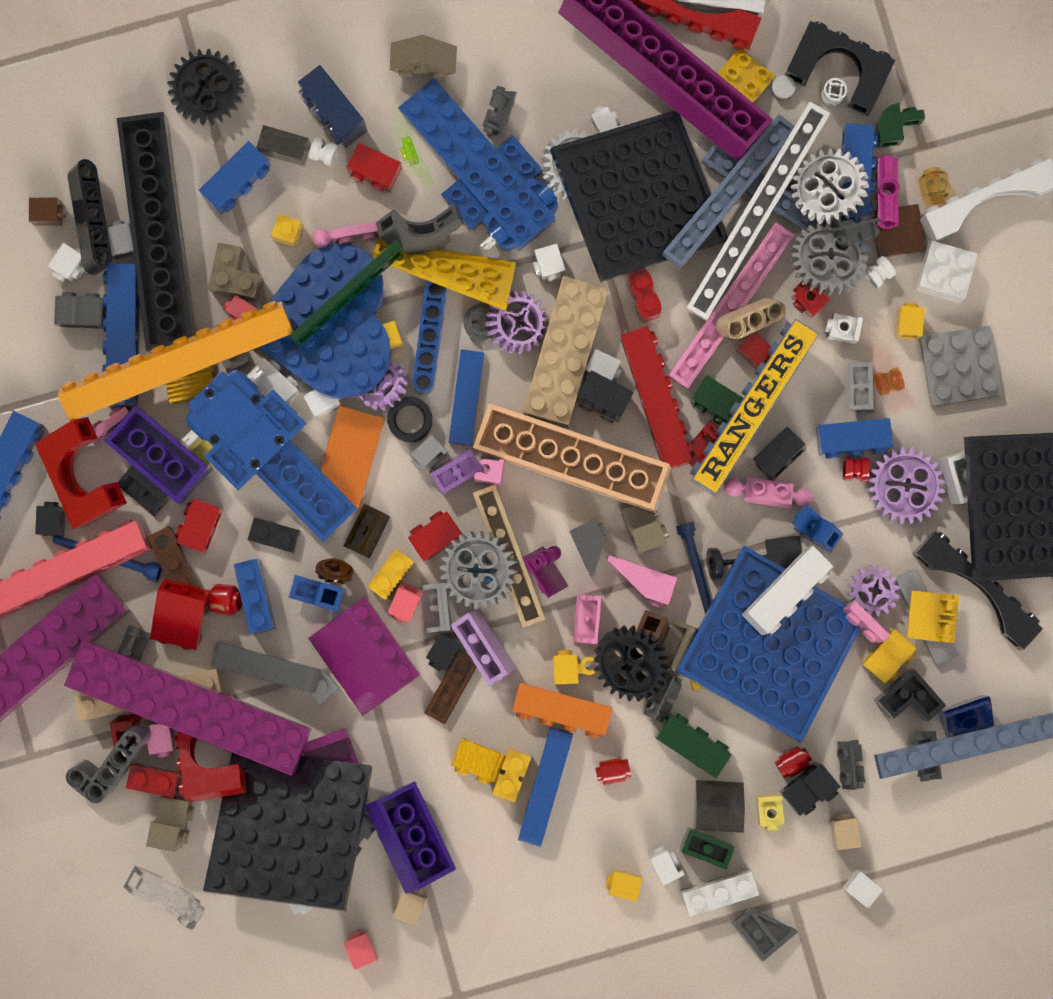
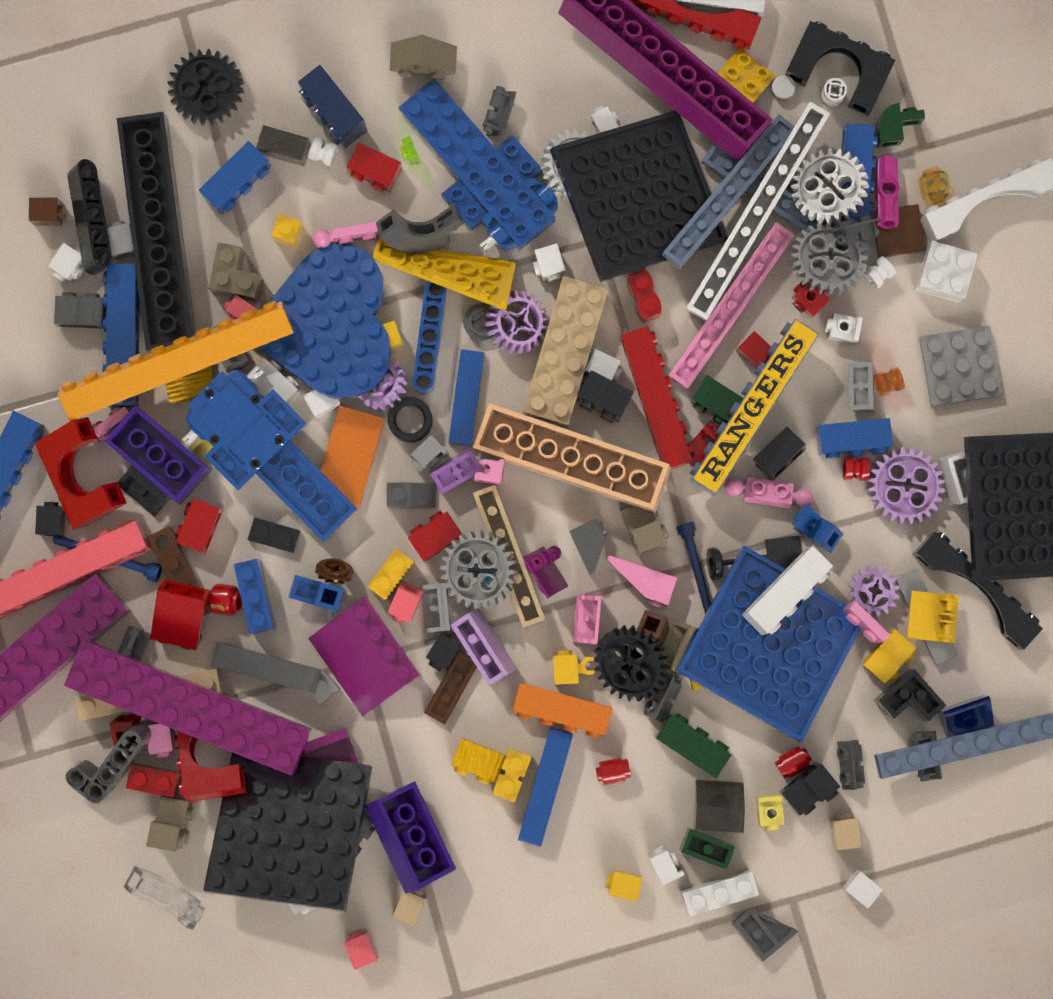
(347, 293): dark green tile -> none
(367, 531): dark brown slope -> none
(411, 495): none -> dark grey slope
(761, 318): tan beam -> none
(909, 321): yellow brick -> none

